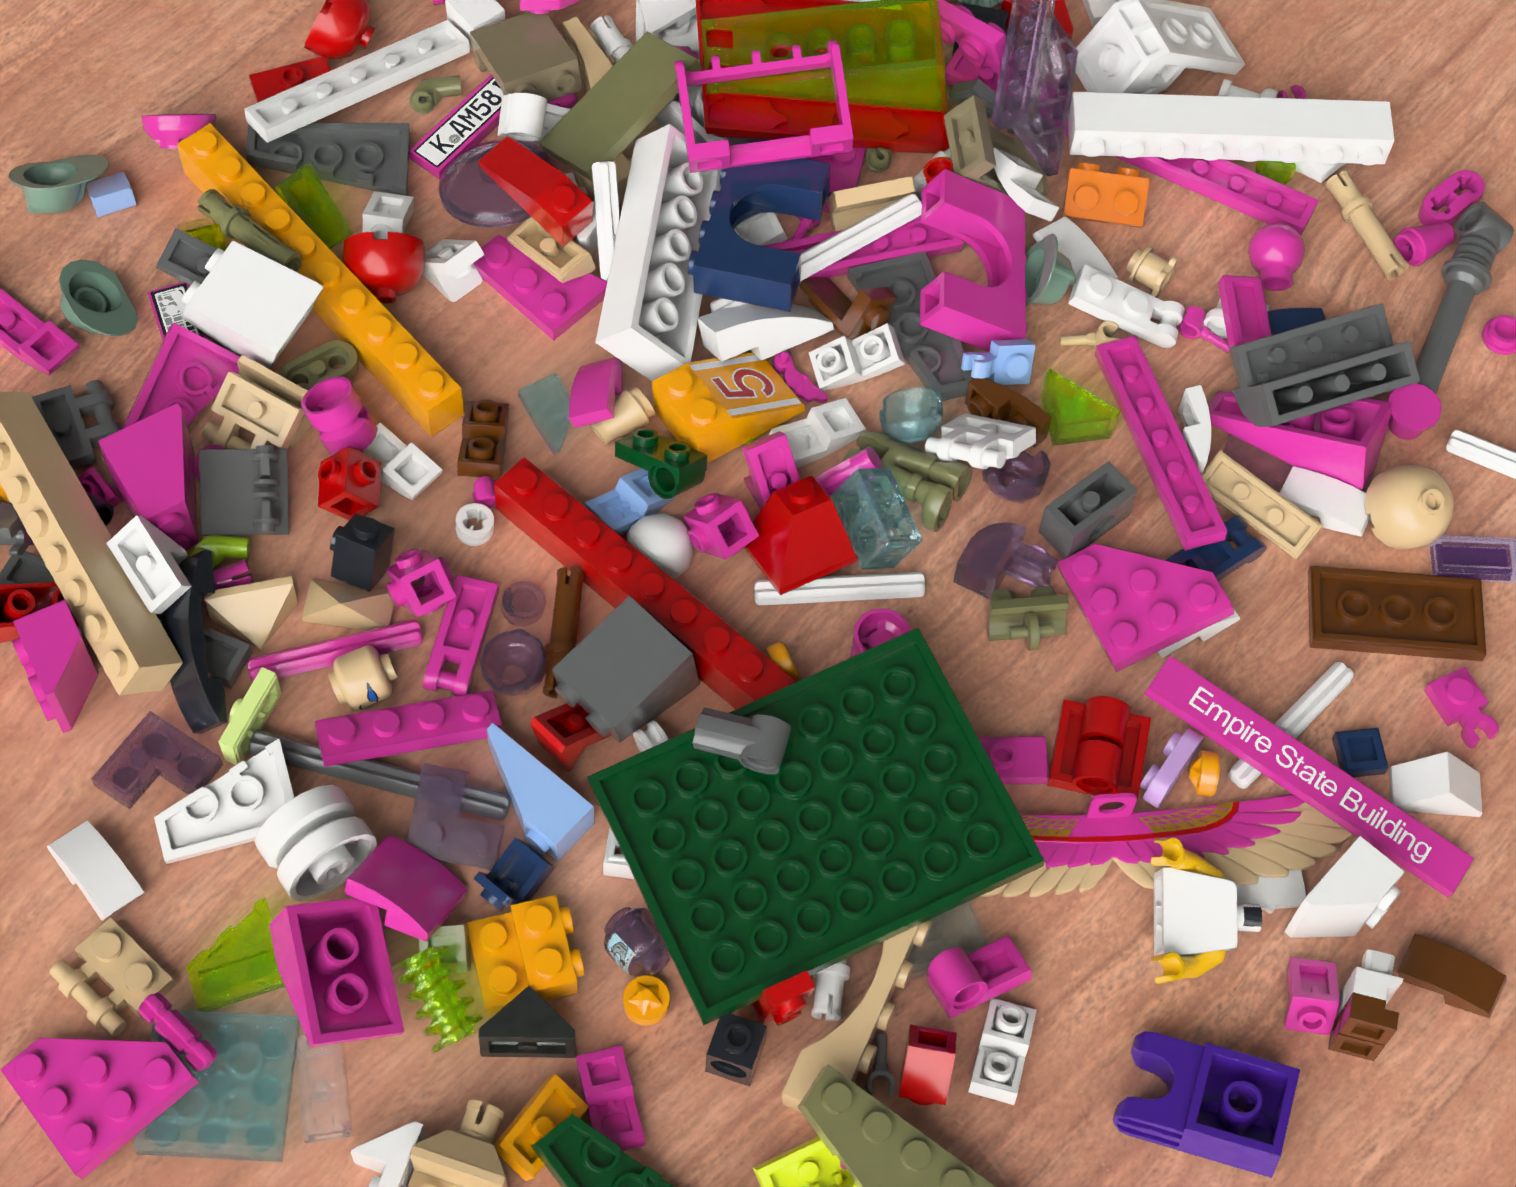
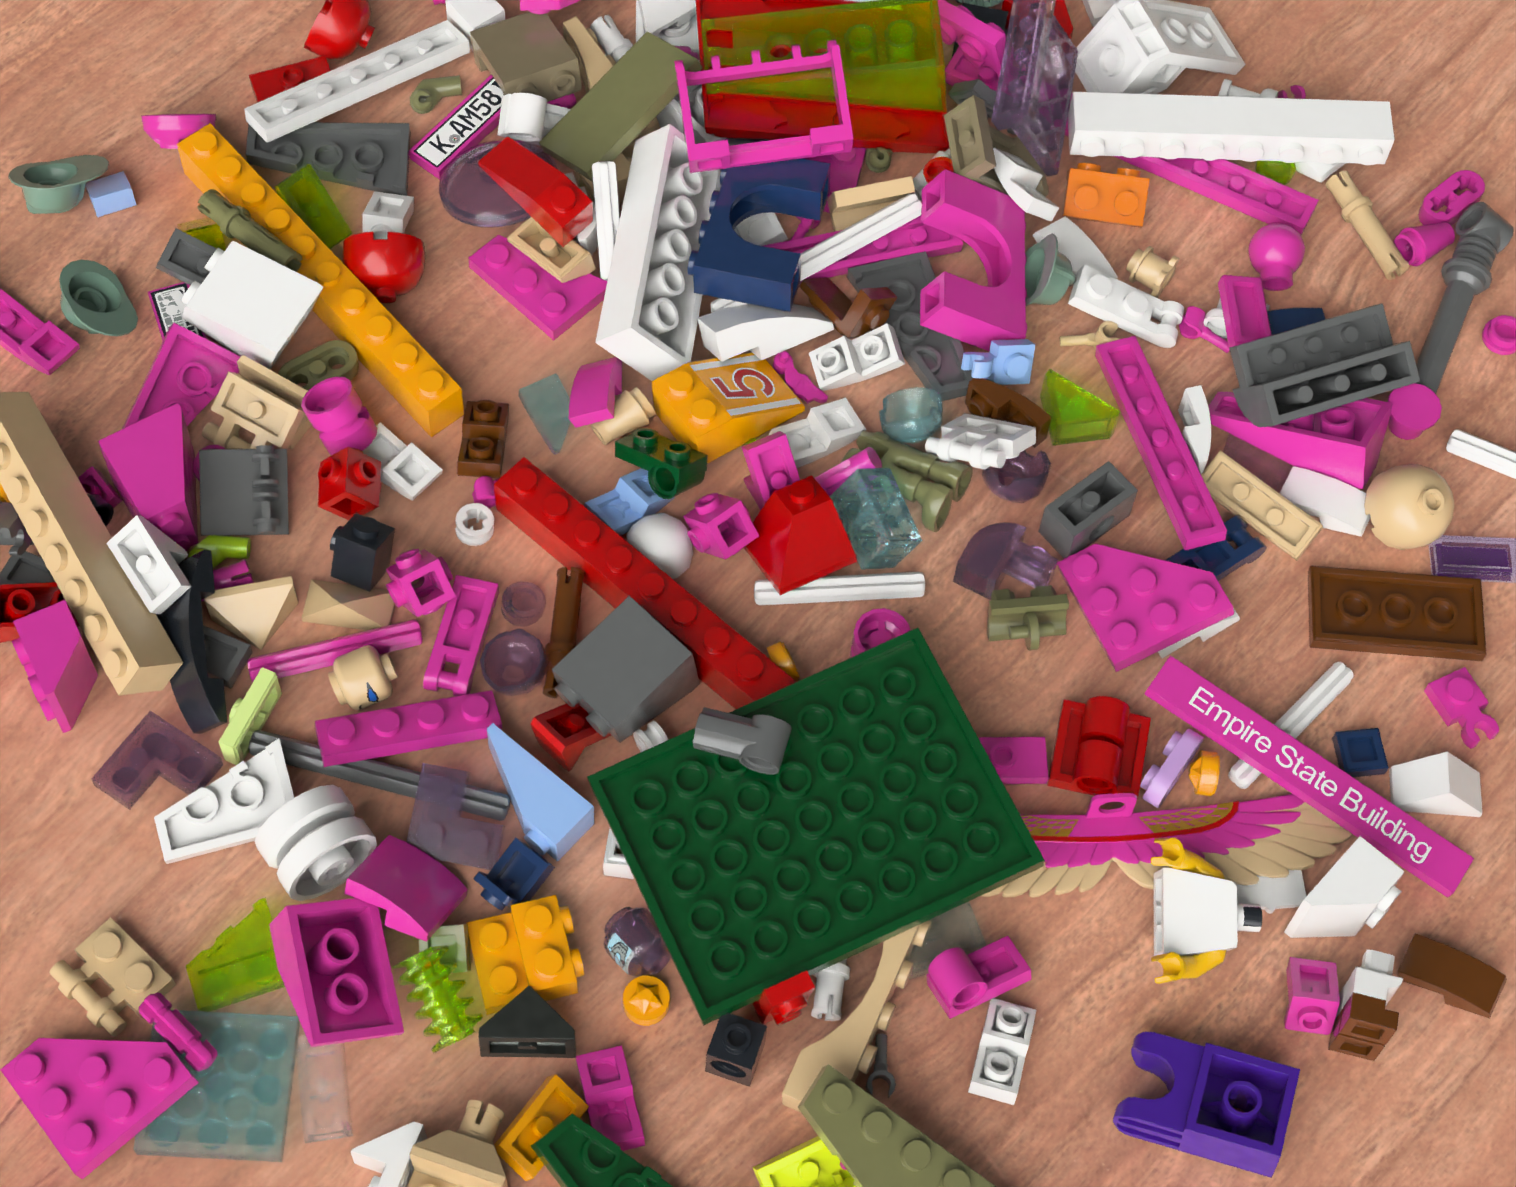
(64, 418): dark grey plate -> none
(95, 869): white slope -> none
(452, 267): white slope -> none
(927, 1065): red brick -> none

